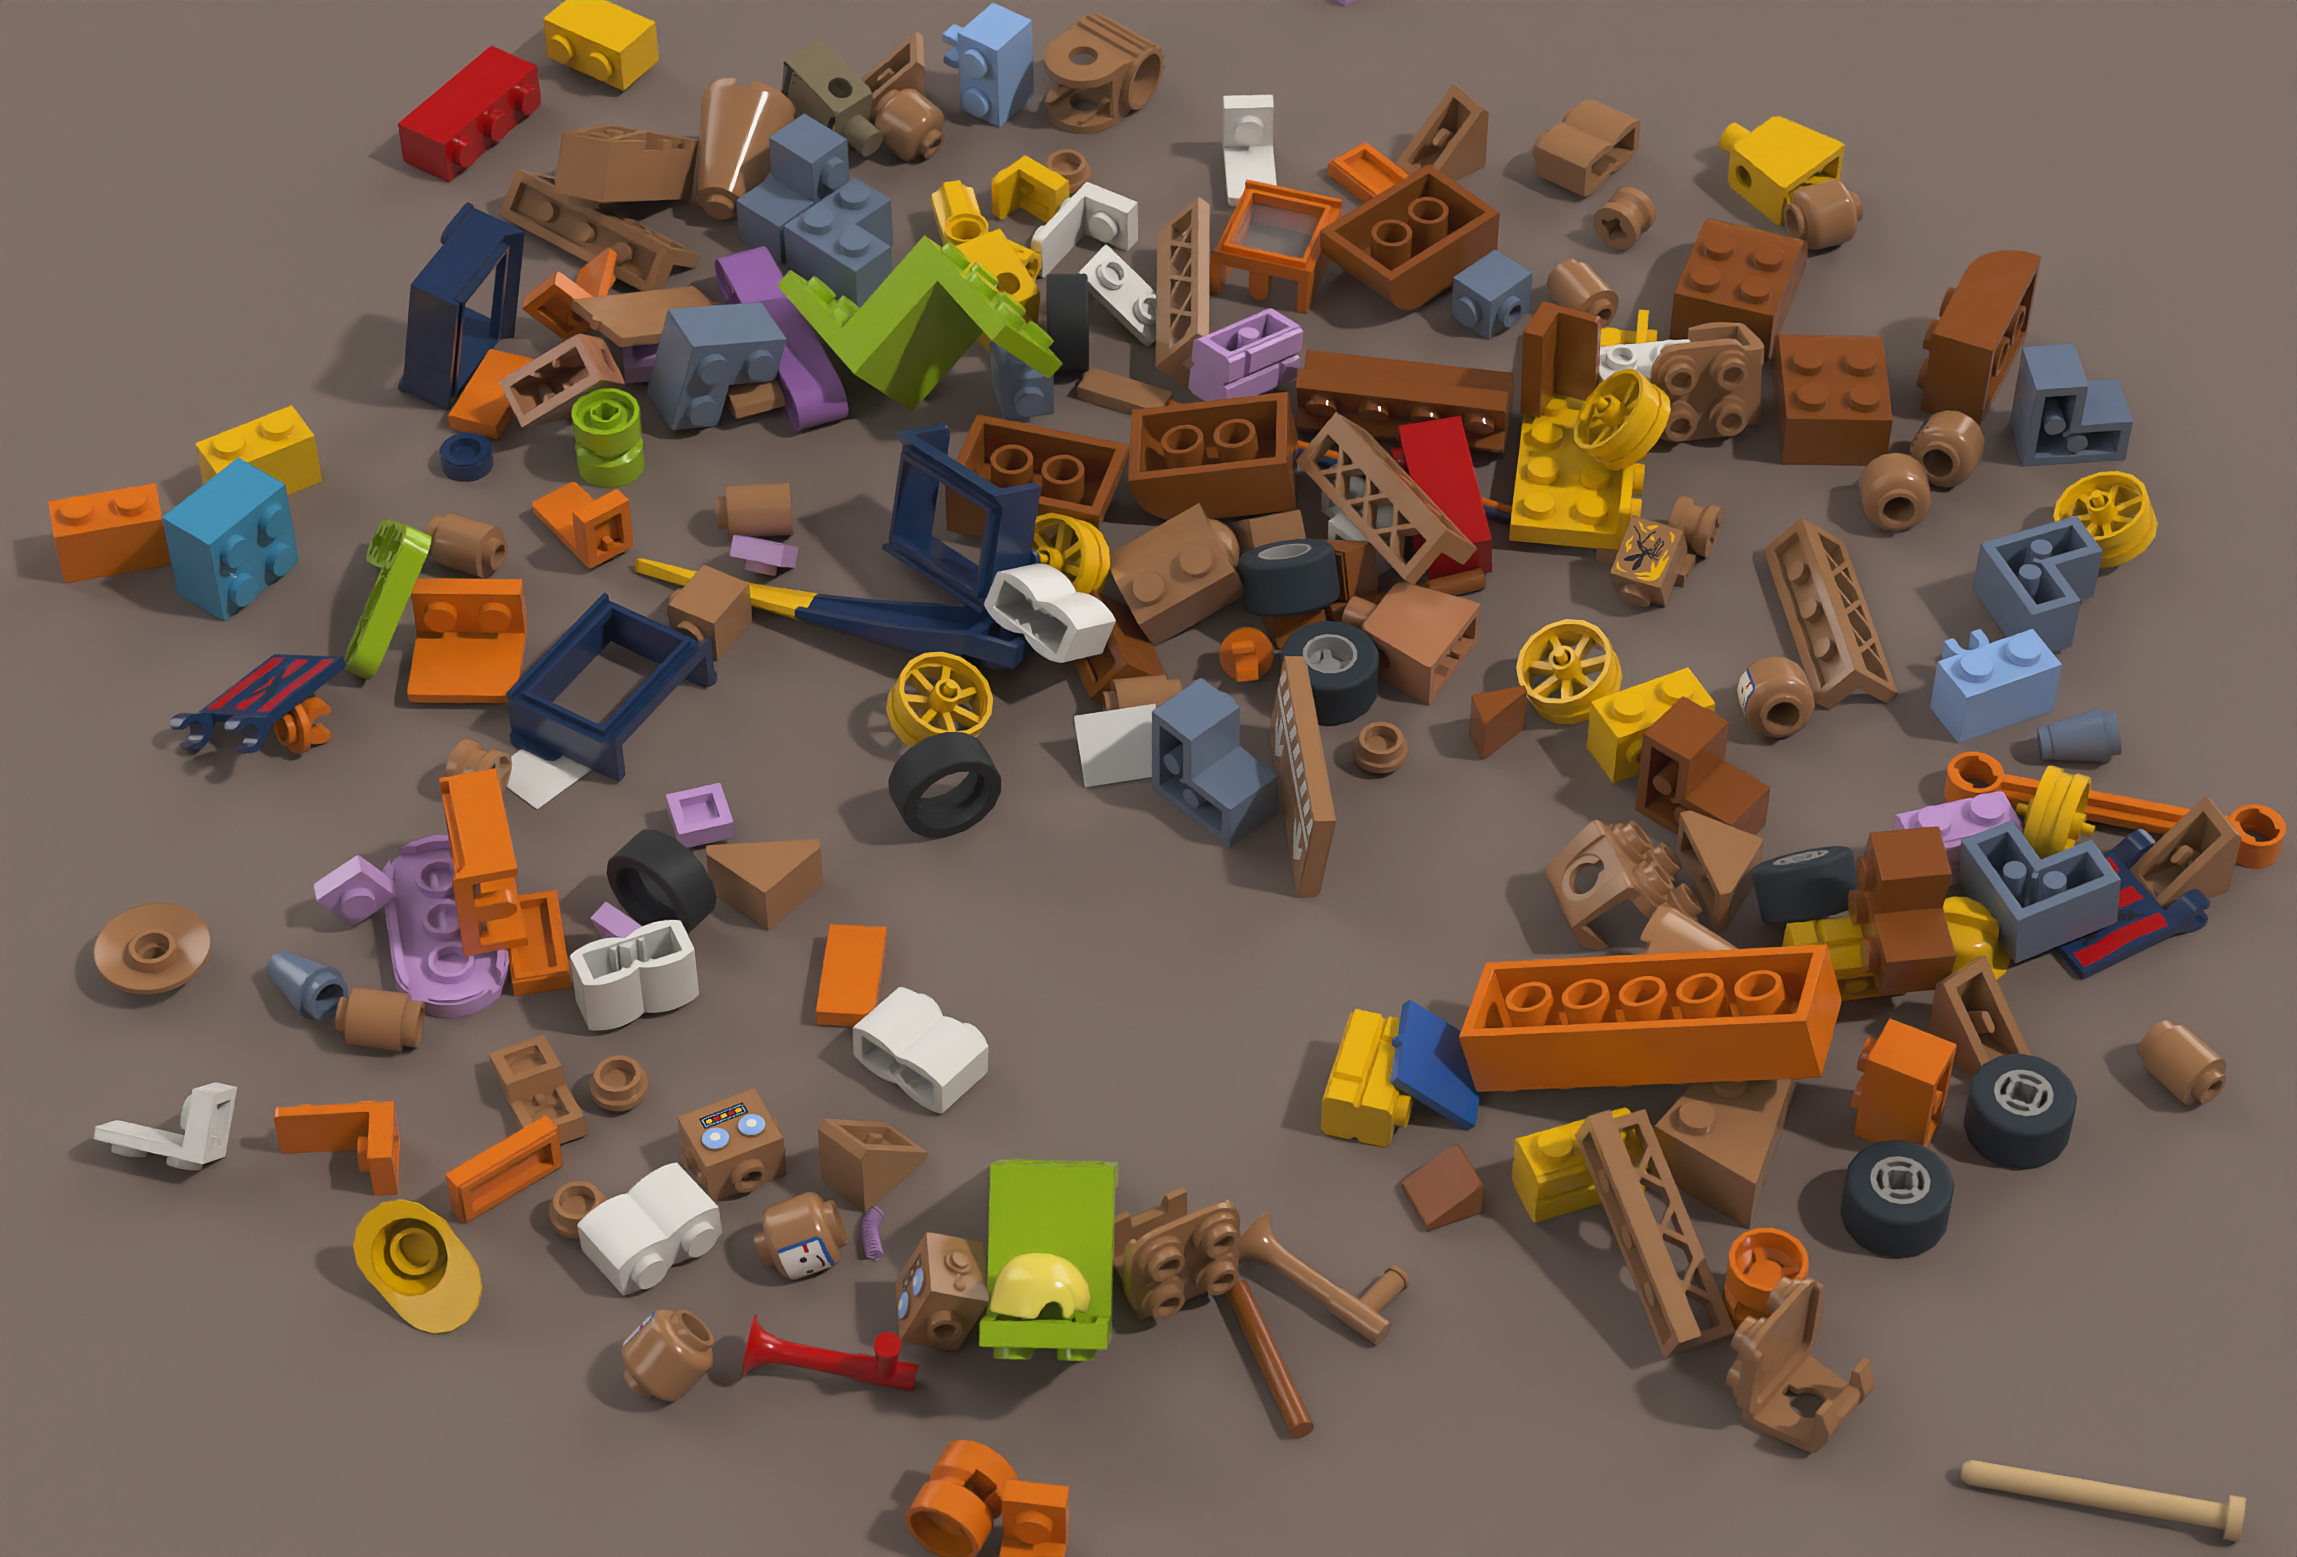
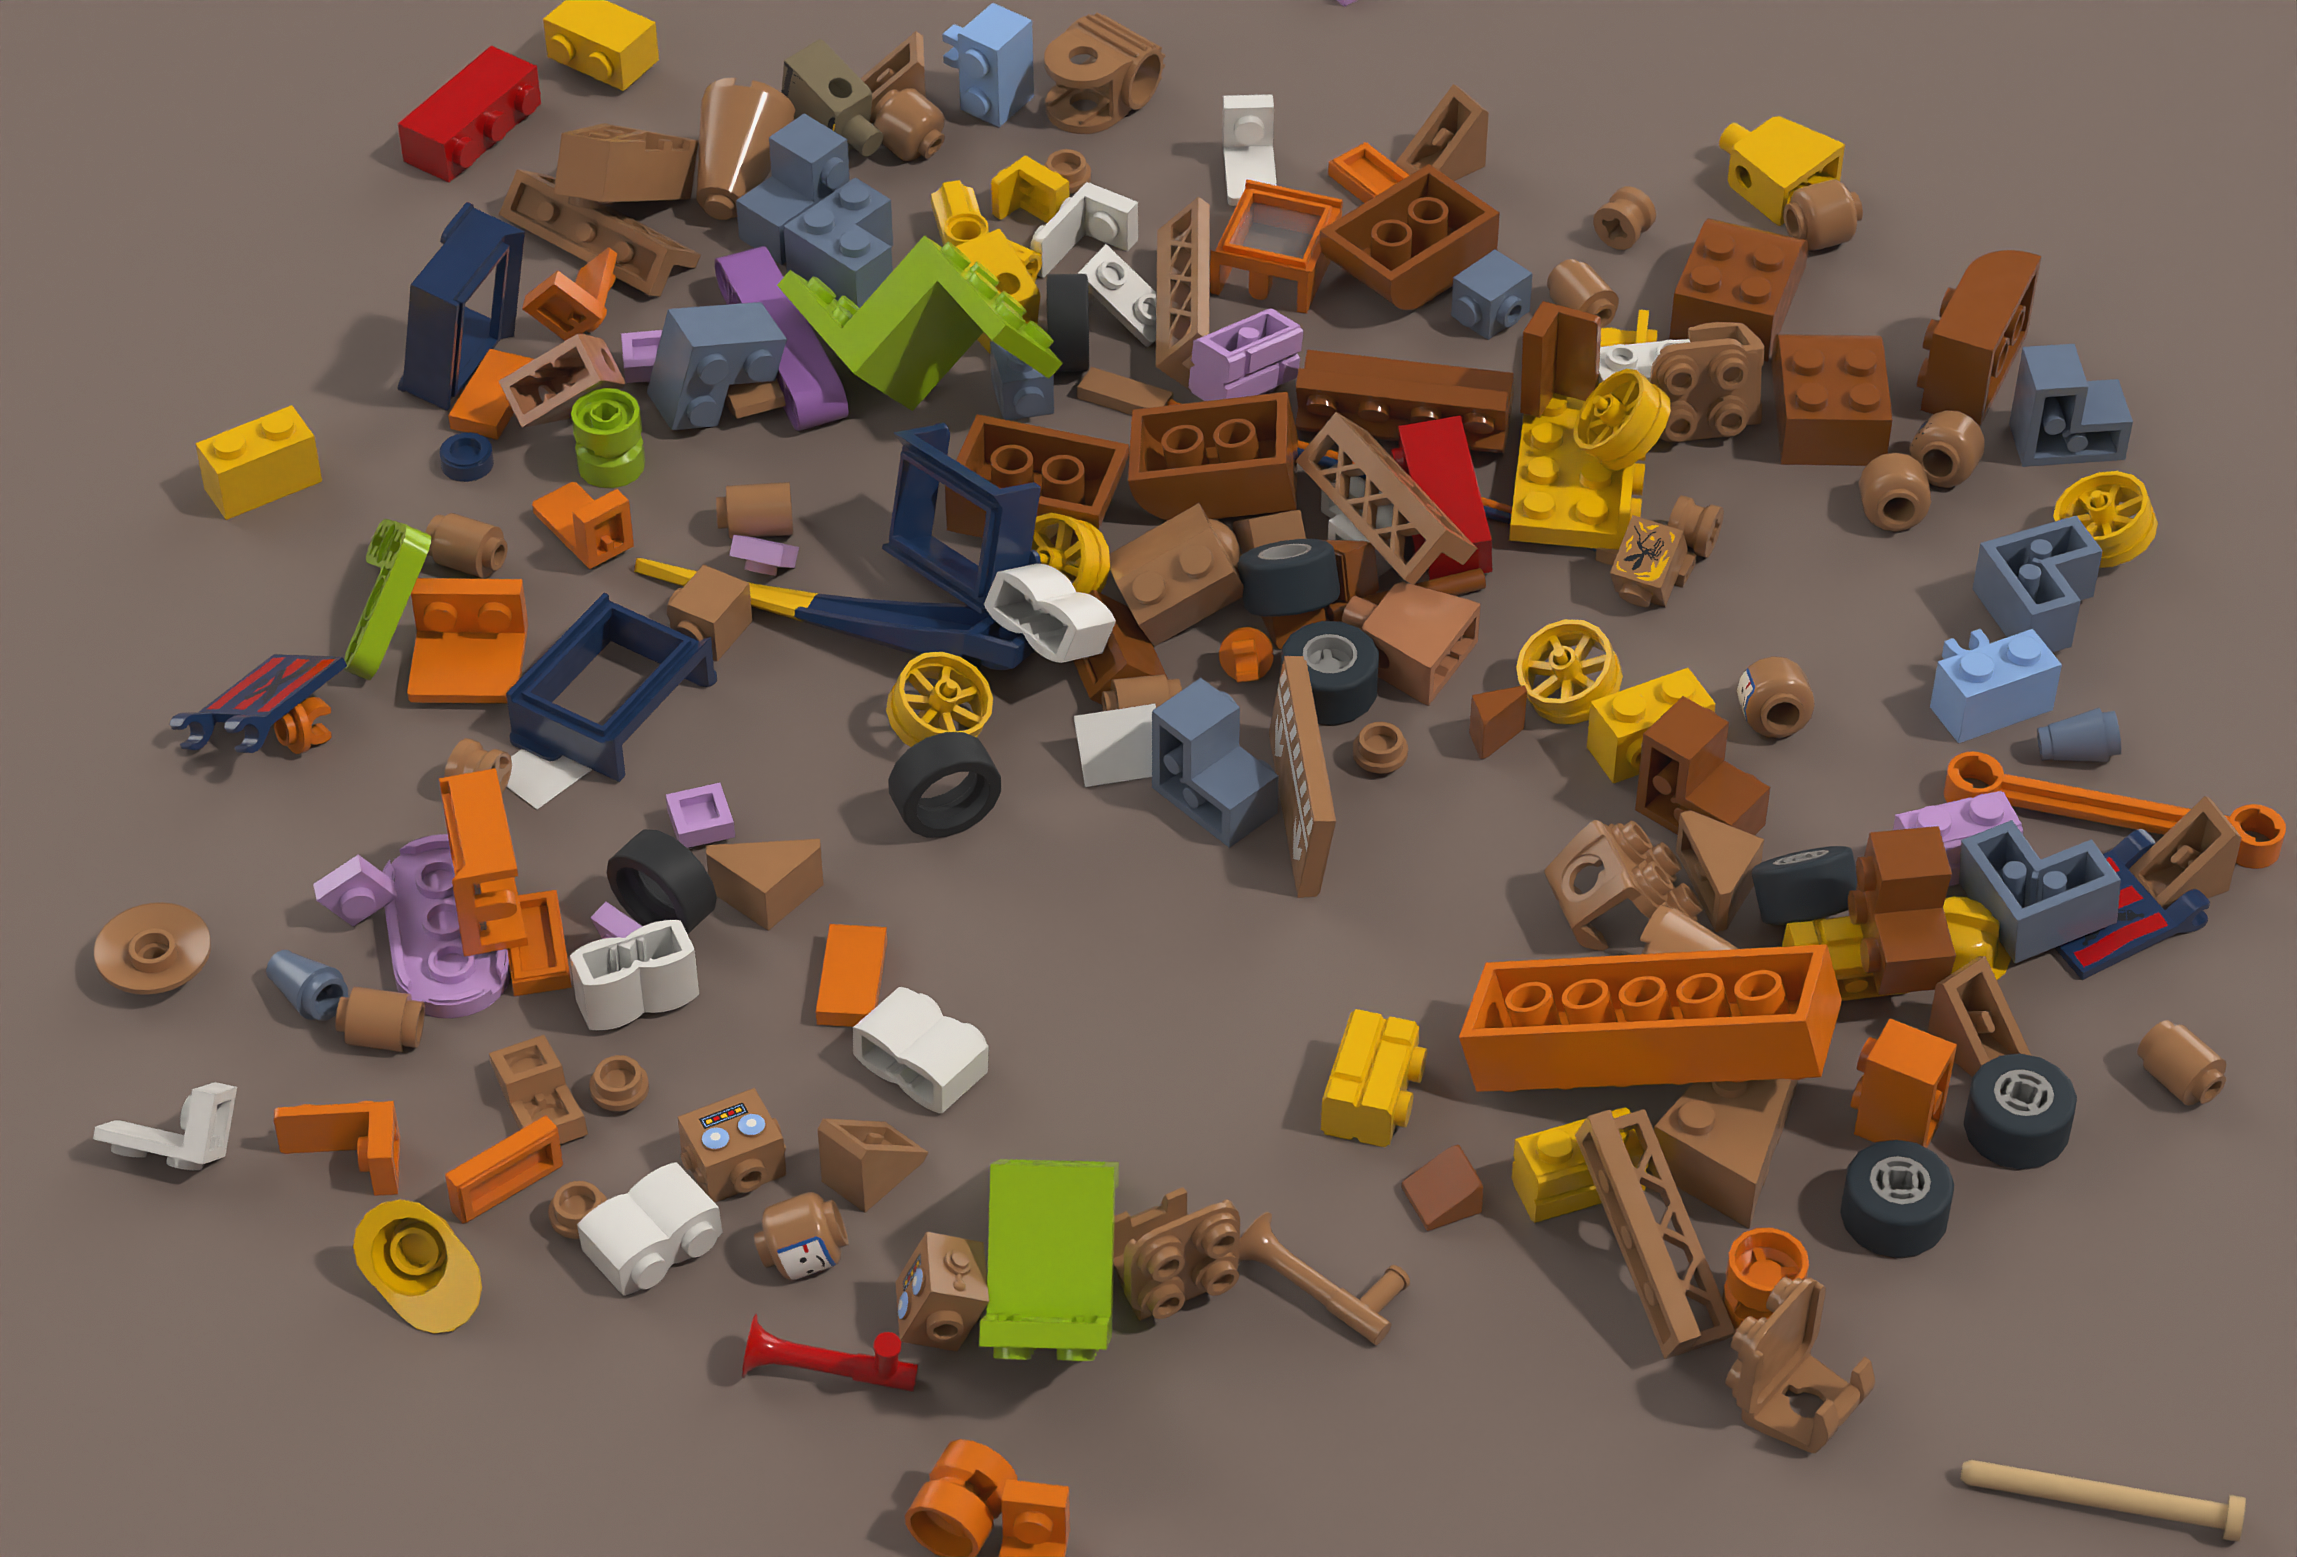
(109, 533): orange brick -> none
(231, 539): dark azure brick -> none
(637, 316): medium nougat piece -> none
(667, 1354): medium nougat head -> none
(874, 1224): lavender leg -> none
(1036, 1281): light yellow hair -> none
(1269, 1360): dark orange bar -> none
(1433, 1065): blue piece -> none
(1586, 146): medium nougat brick -> none
(1828, 615): medium nougat fence -> none
(2056, 812): yellow wheel -> none

